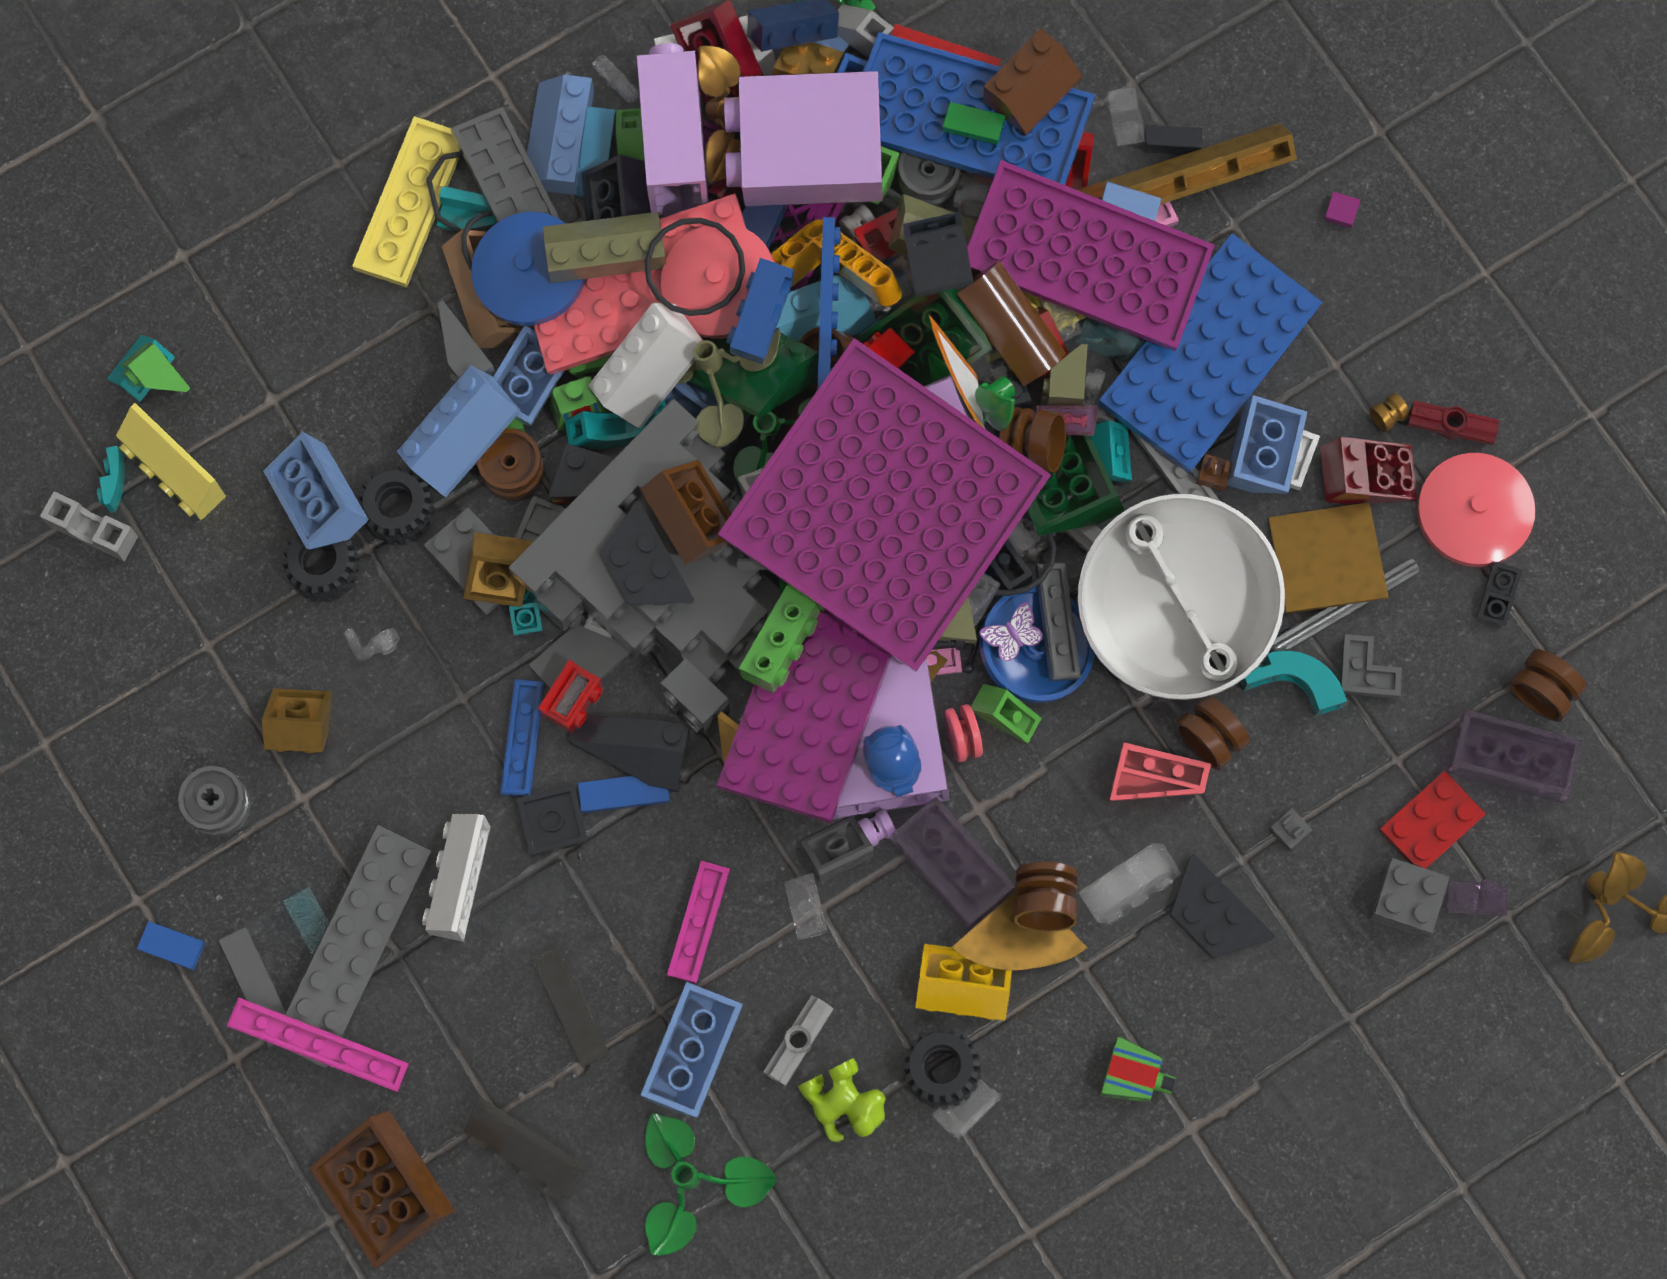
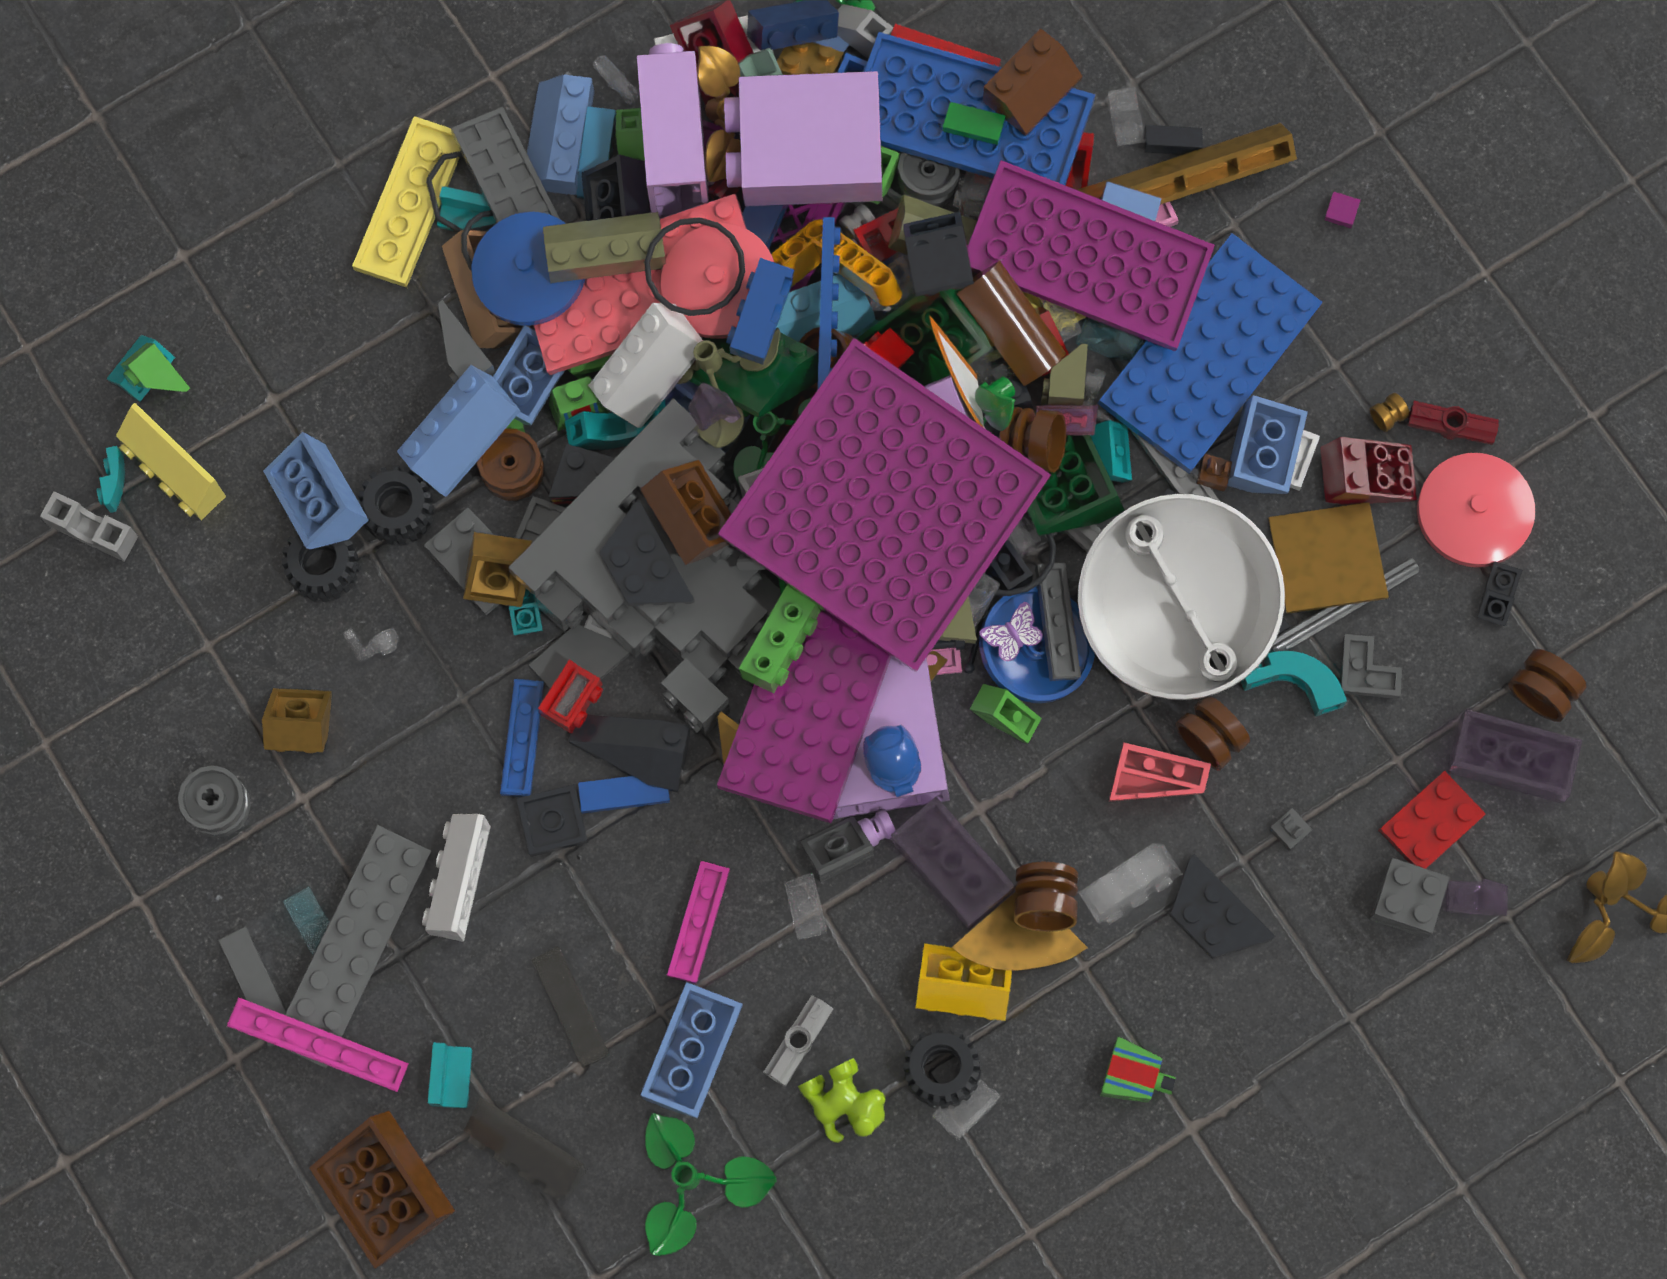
(171, 945): blue tile -> none
(450, 1076): none -> teal panel
(712, 405): none -> clear purple slope
(759, 64): none -> sand green panel
(963, 733): coral head -> none

